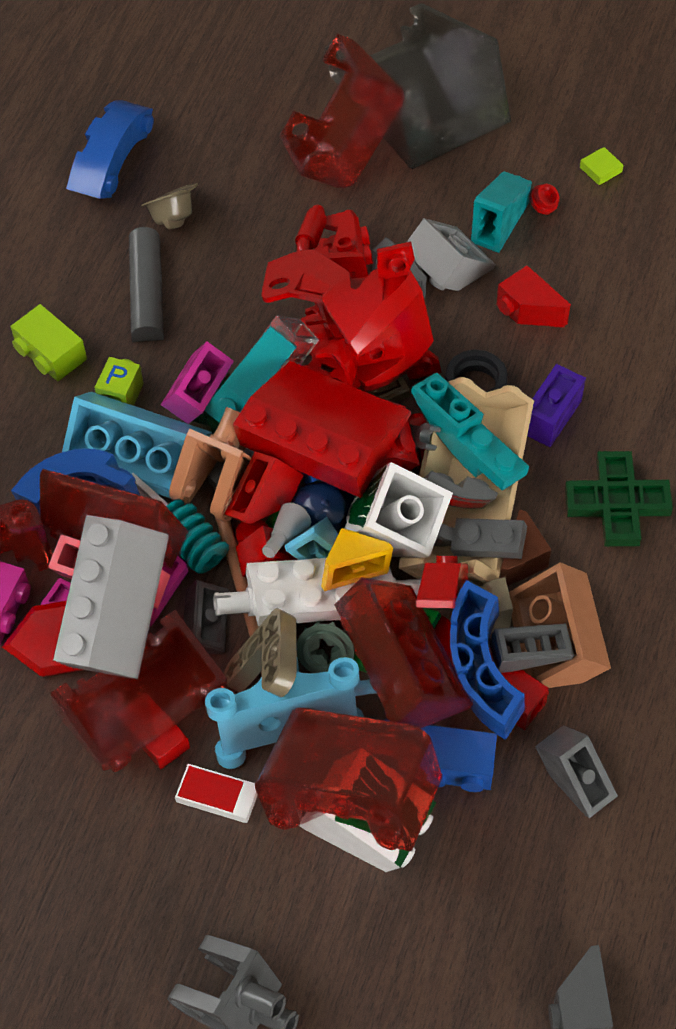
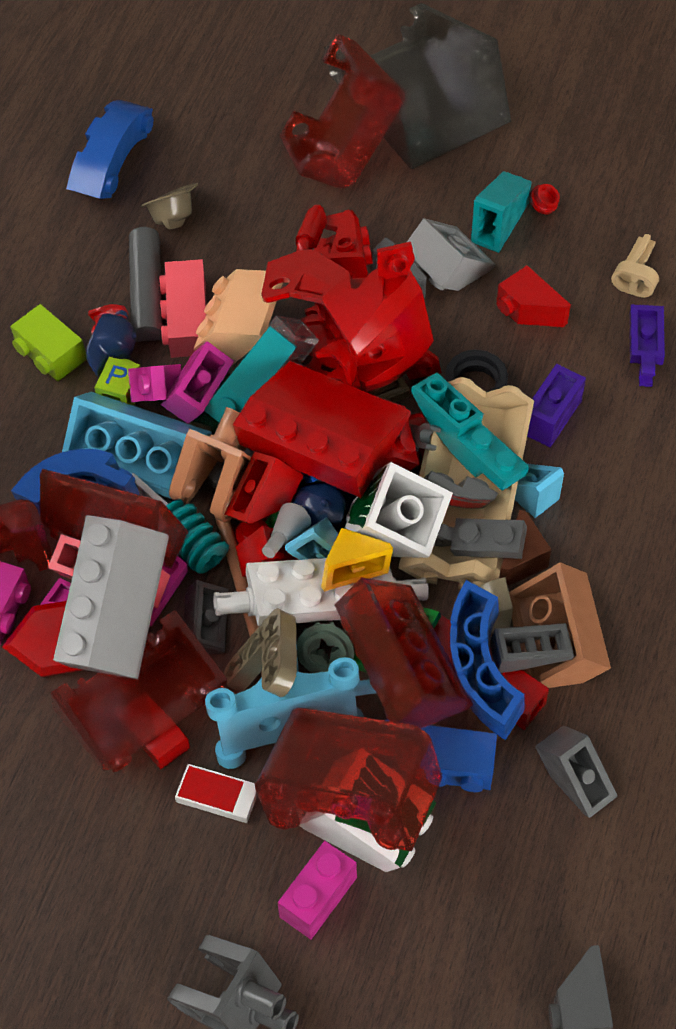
(110, 337): none -> dark blue hair
(152, 382): none -> dark pink brick
(184, 305): none -> coral brick
(236, 314): none -> light nougat slope
(317, 889): none -> dark pink brick
(441, 582): red slope -> none
(539, 488): none -> medium azure slope
(601, 166): lime tile -> none
(618, 498): dark green plate -> none
(632, 271): none -> tan piece
(647, 340): none -> dark purple plate

